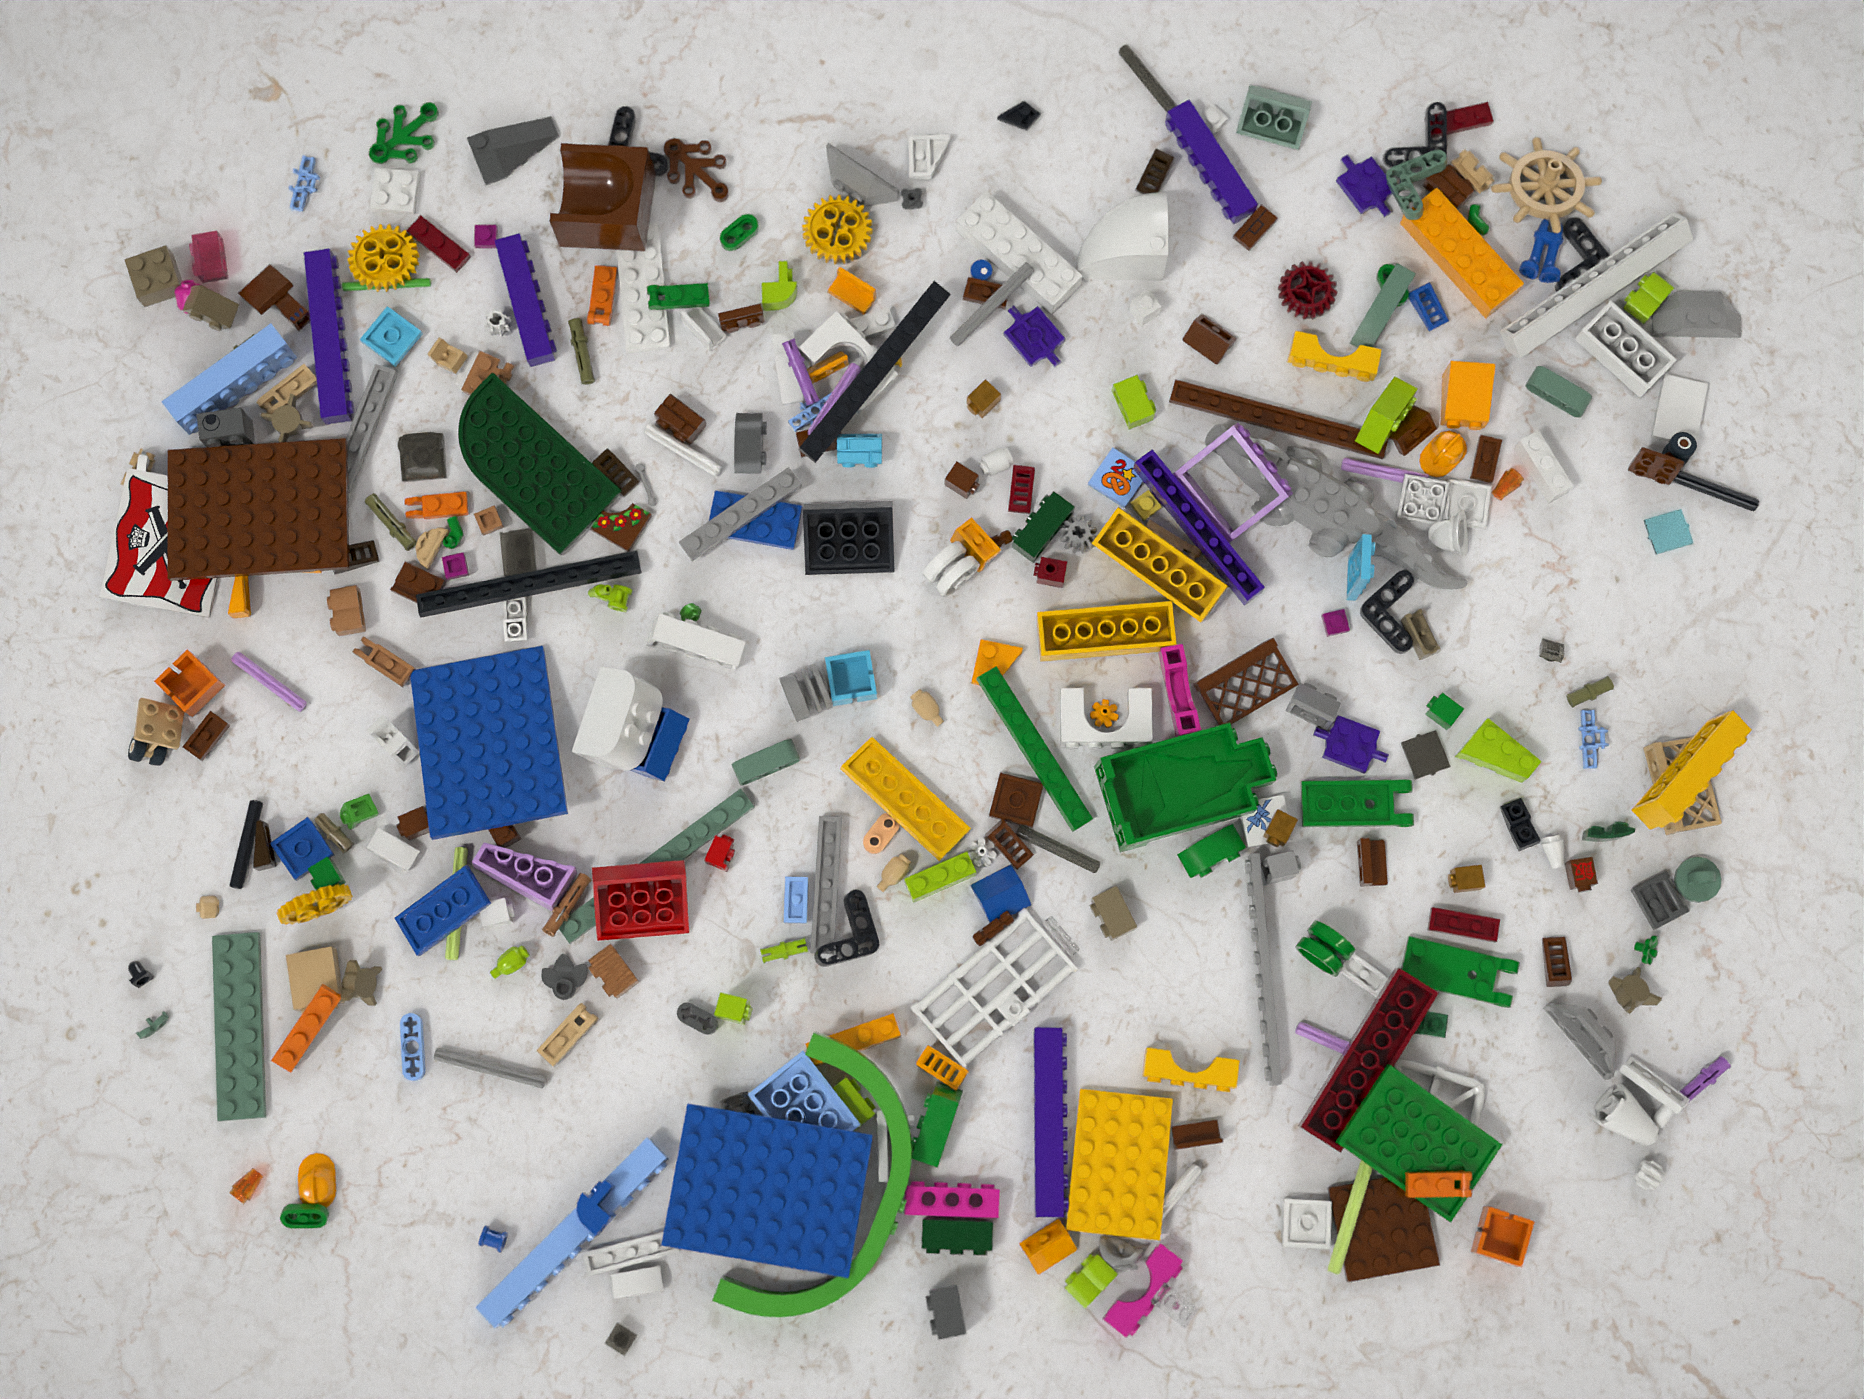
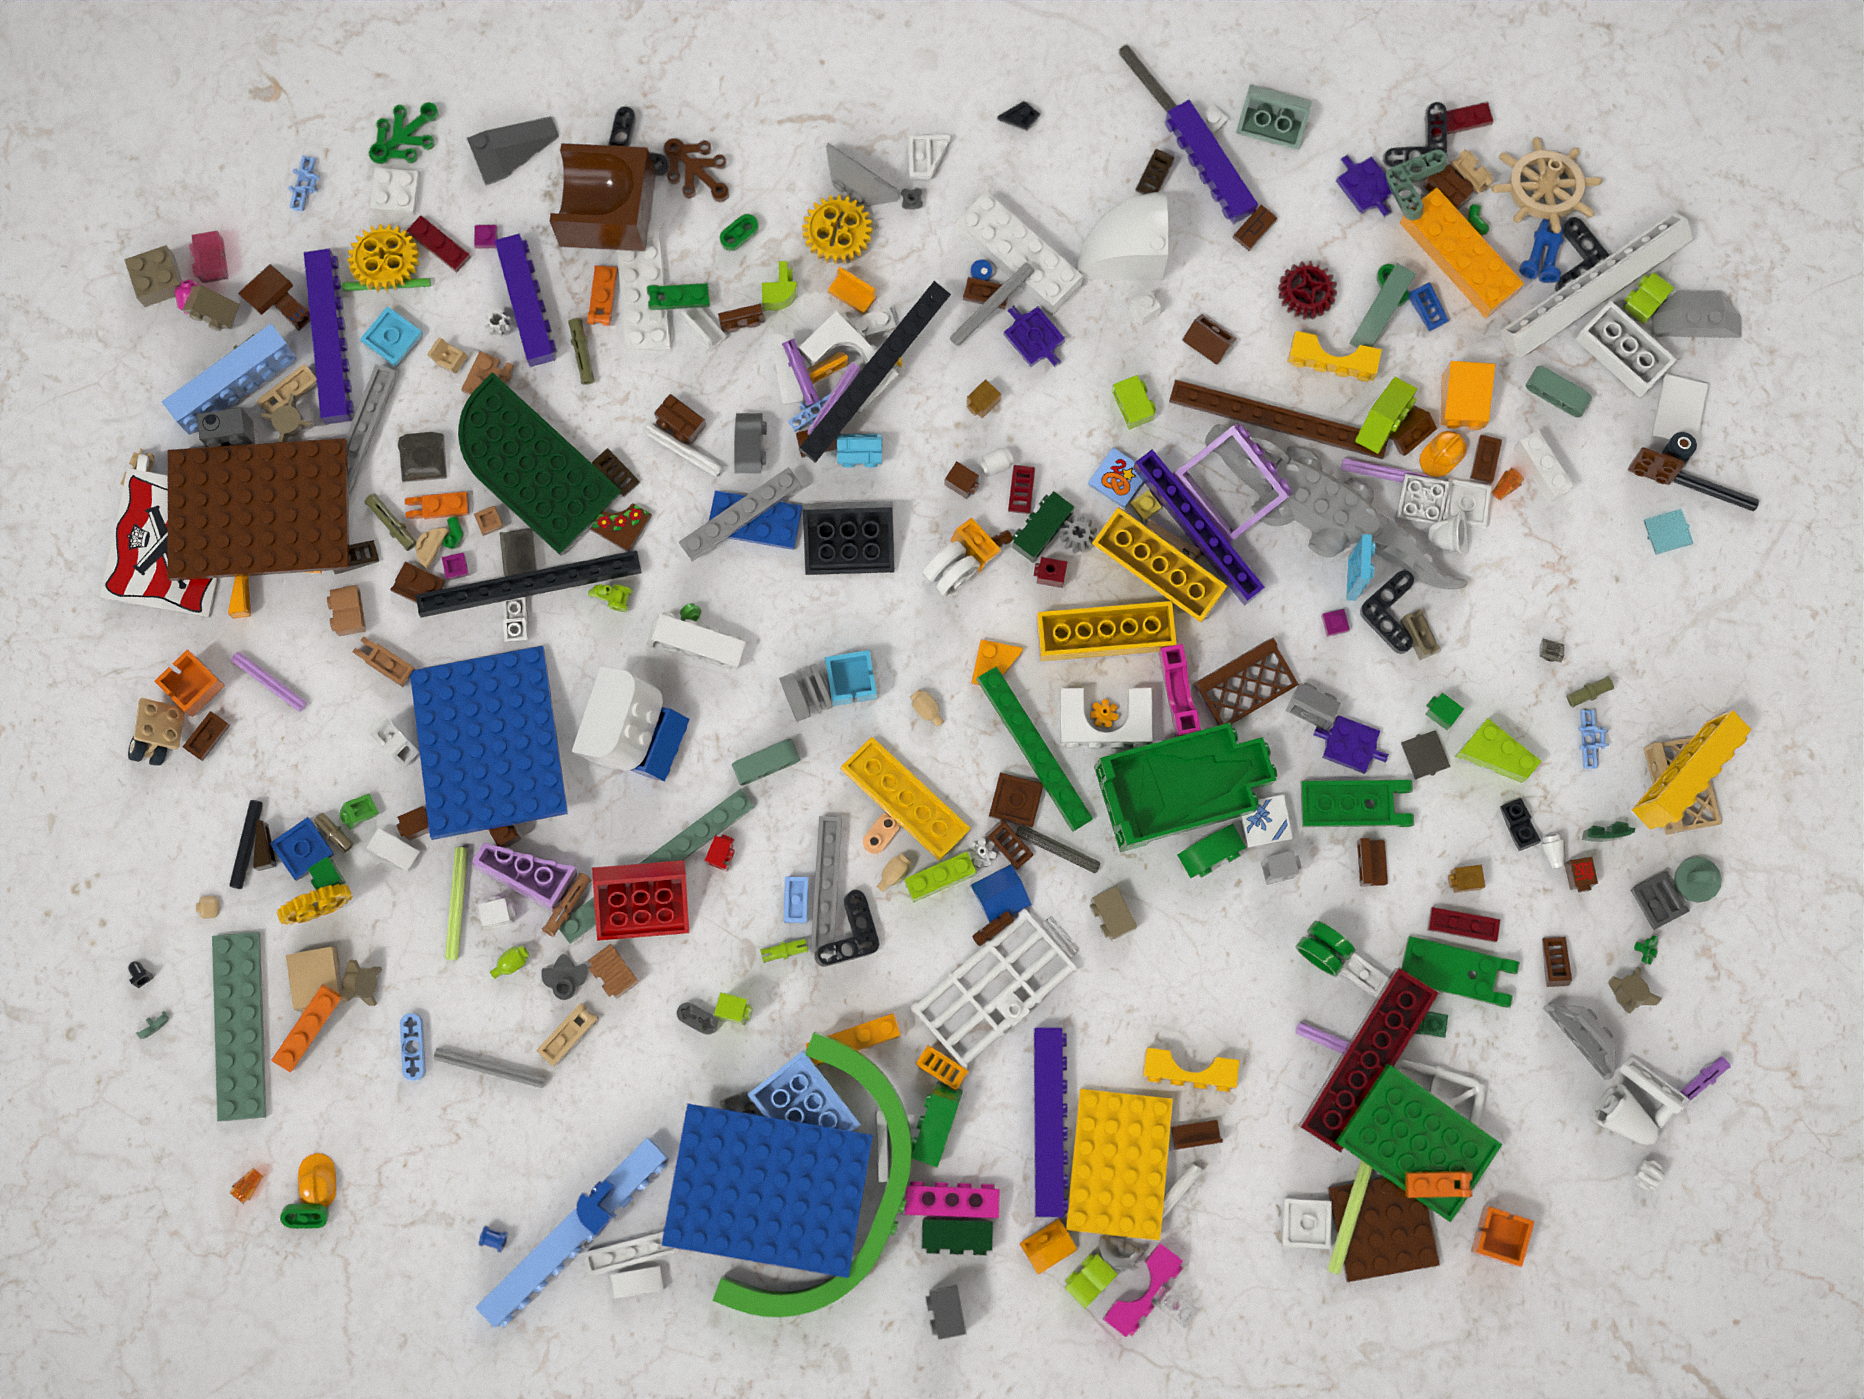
(442, 910): blue tile -> none
(621, 1339): clear smoke plate -> none
(640, 469): light grey hinge -> none
(859, 1107): lime brick -> none
(1264, 978): light grey plate -> none
(1280, 828): pearl gold brick -> none

